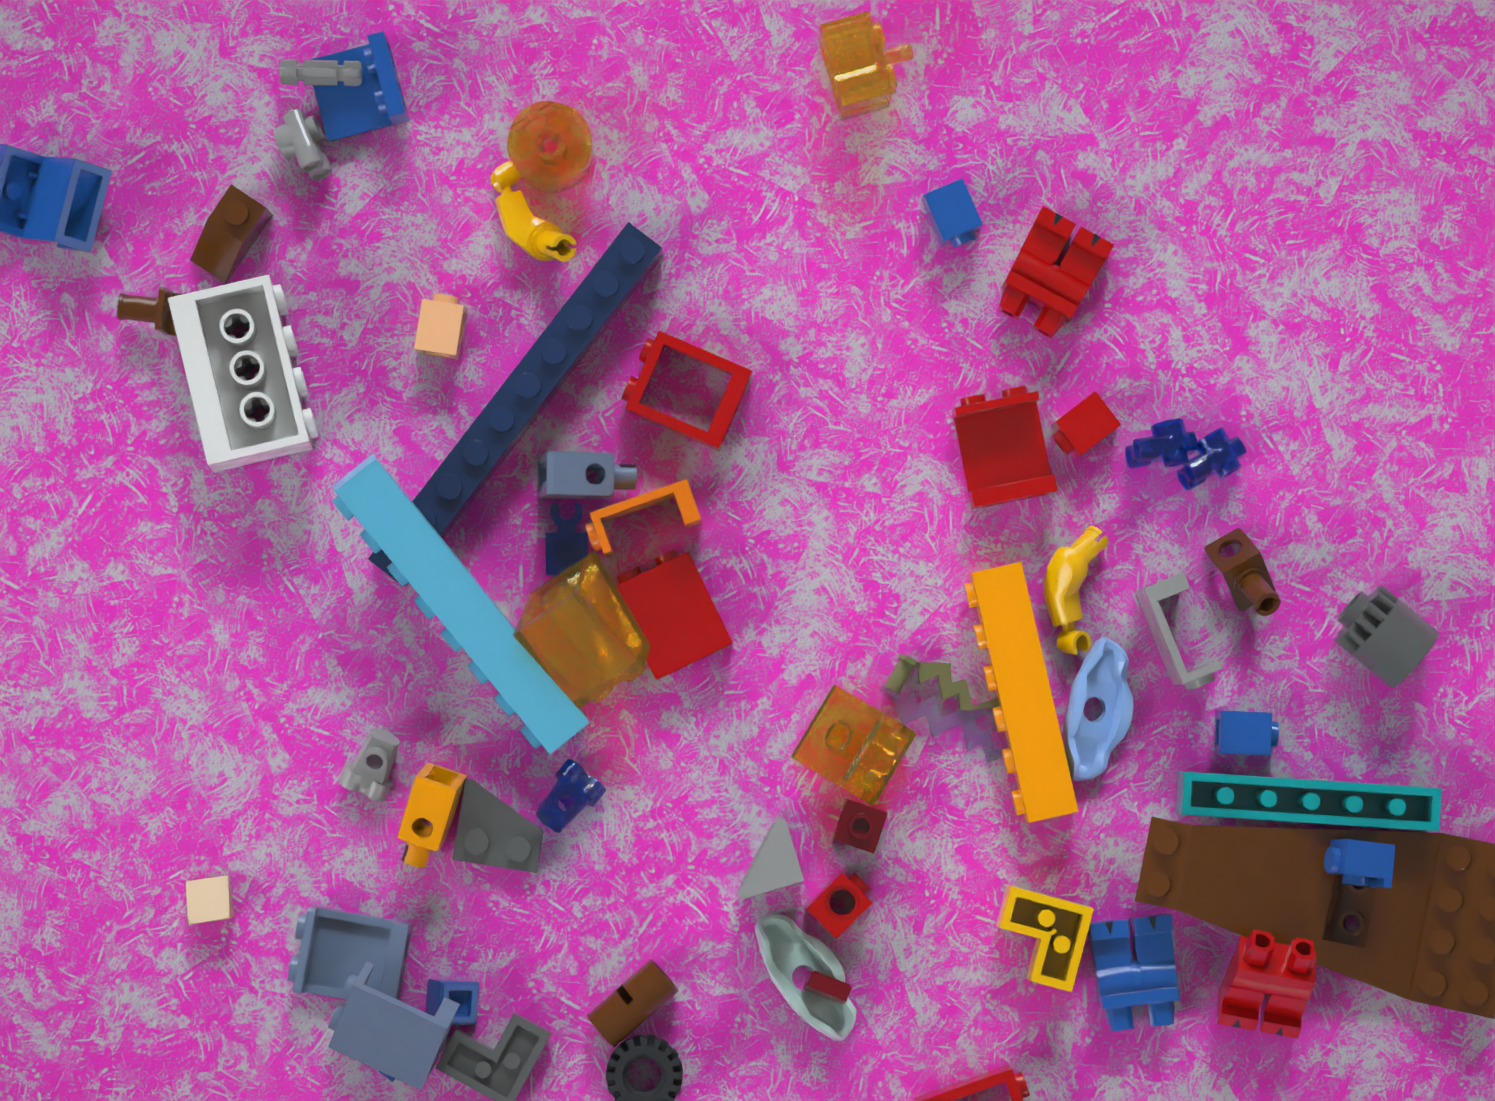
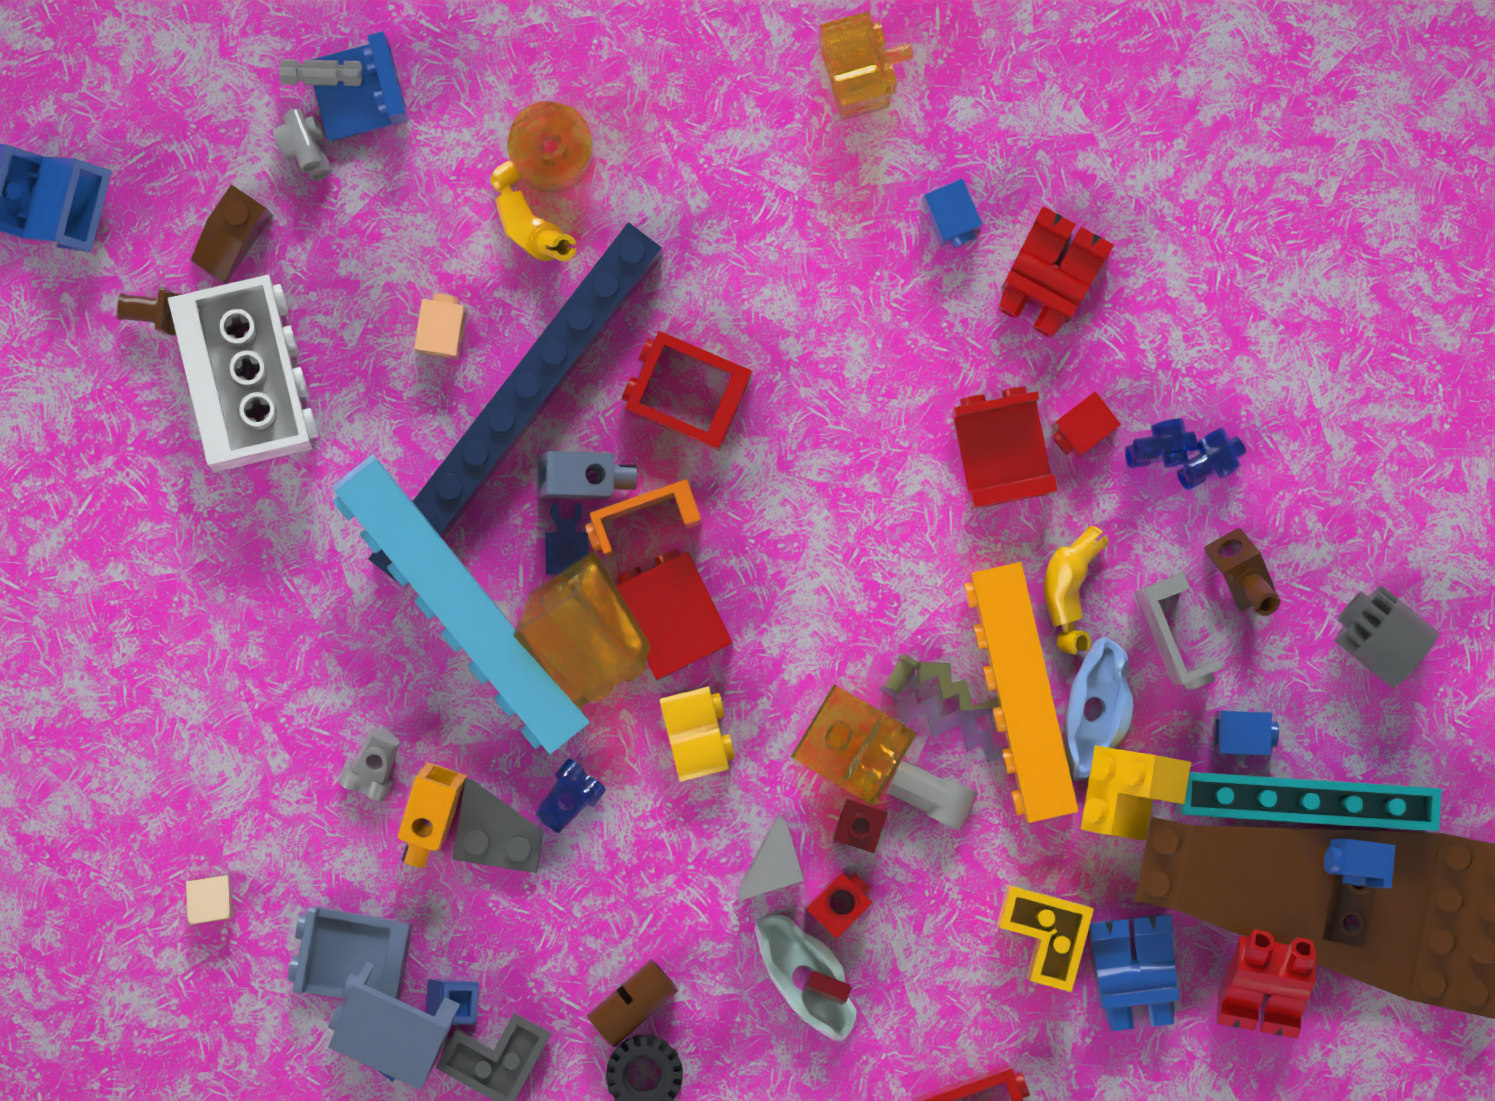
(696, 733): none -> yellow brick
(939, 797): none -> light grey piece
(1124, 790): none -> yellow brick

